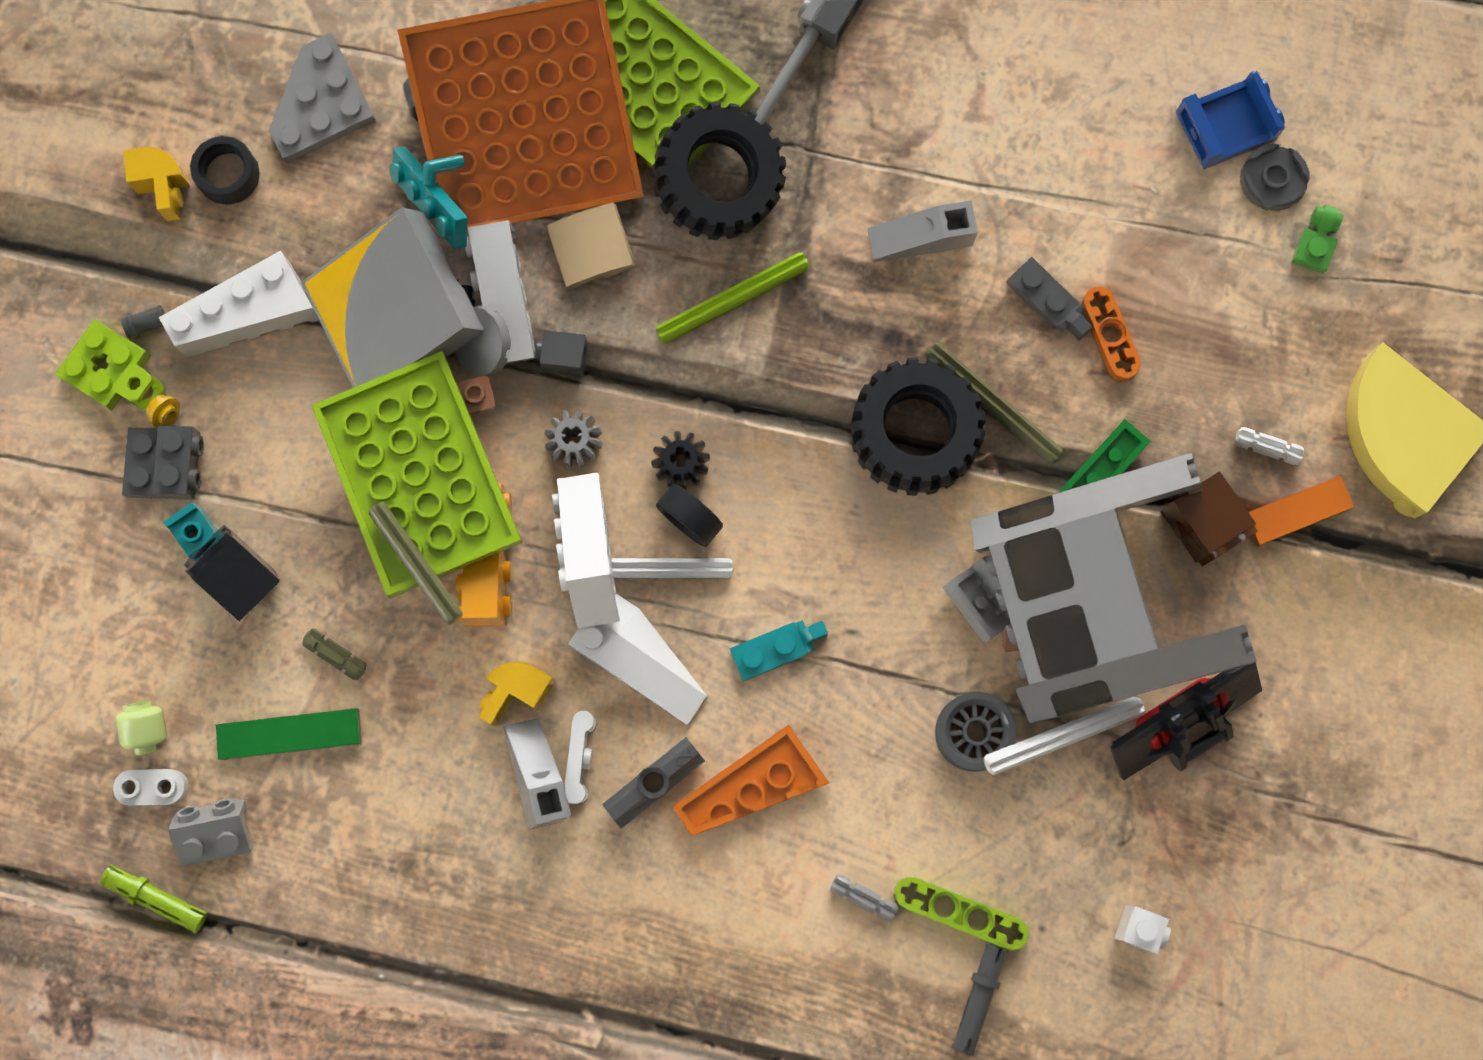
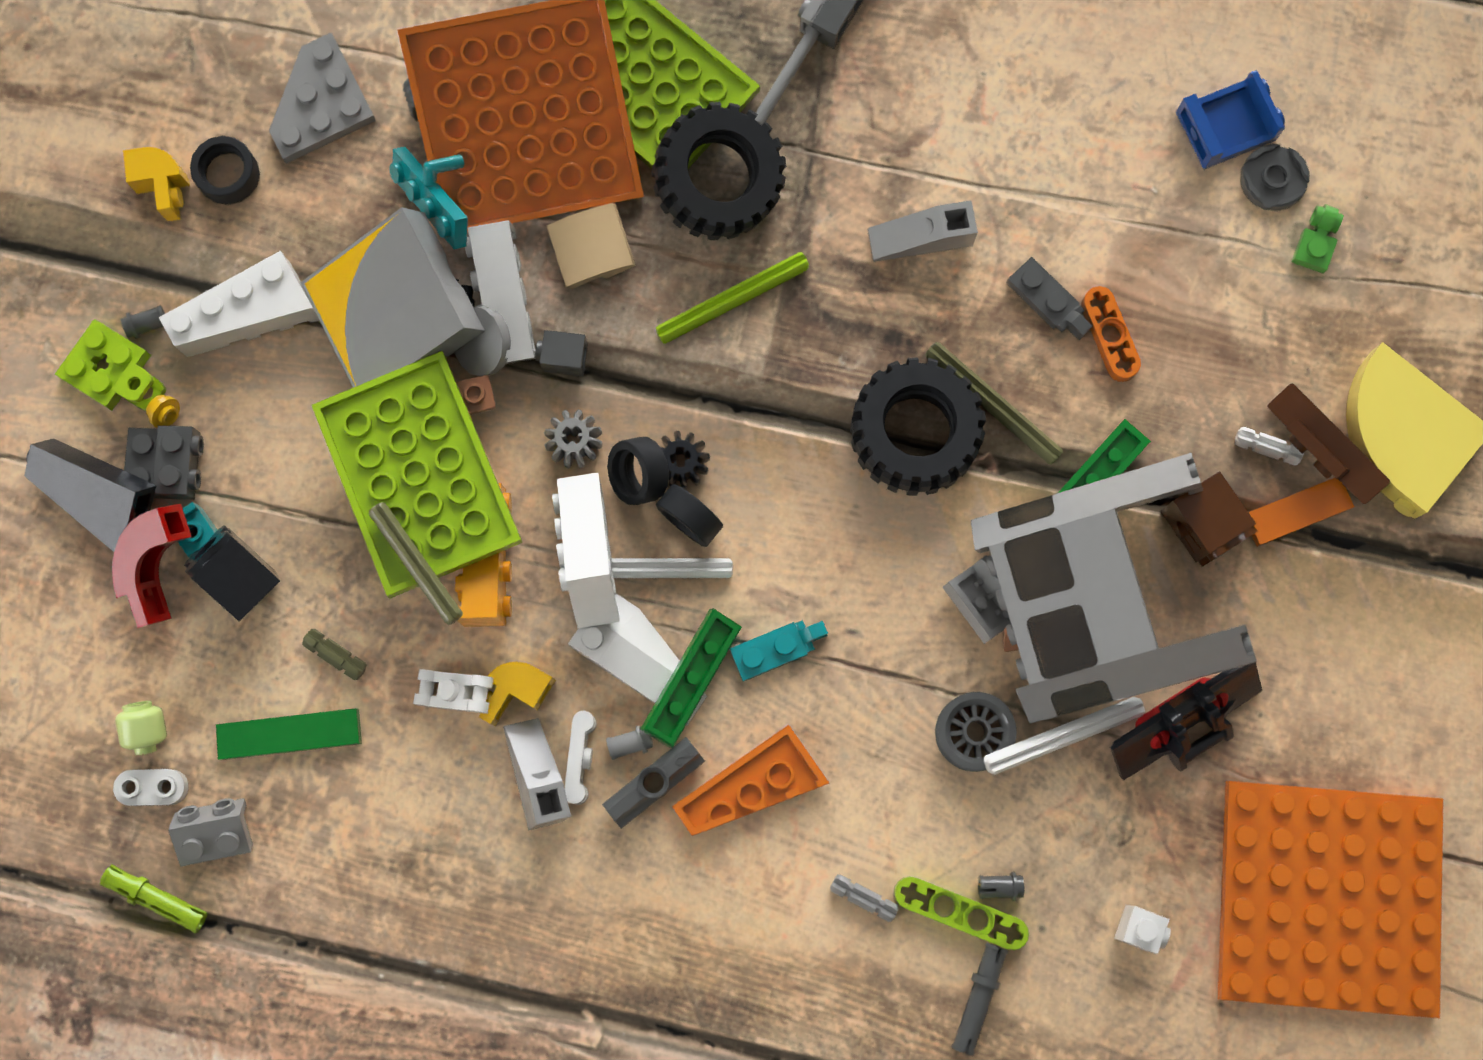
(89, 489): none -> slope
(138, 561): none -> arch
(454, 691): none -> white plate
(629, 743): none -> light grey pin
(653, 468): none -> black tyre
(691, 678): none -> green tile
(1001, 886): none -> dark grey pin
(1328, 444): none -> reddish brown bracket
(1331, 899): none -> orange plate

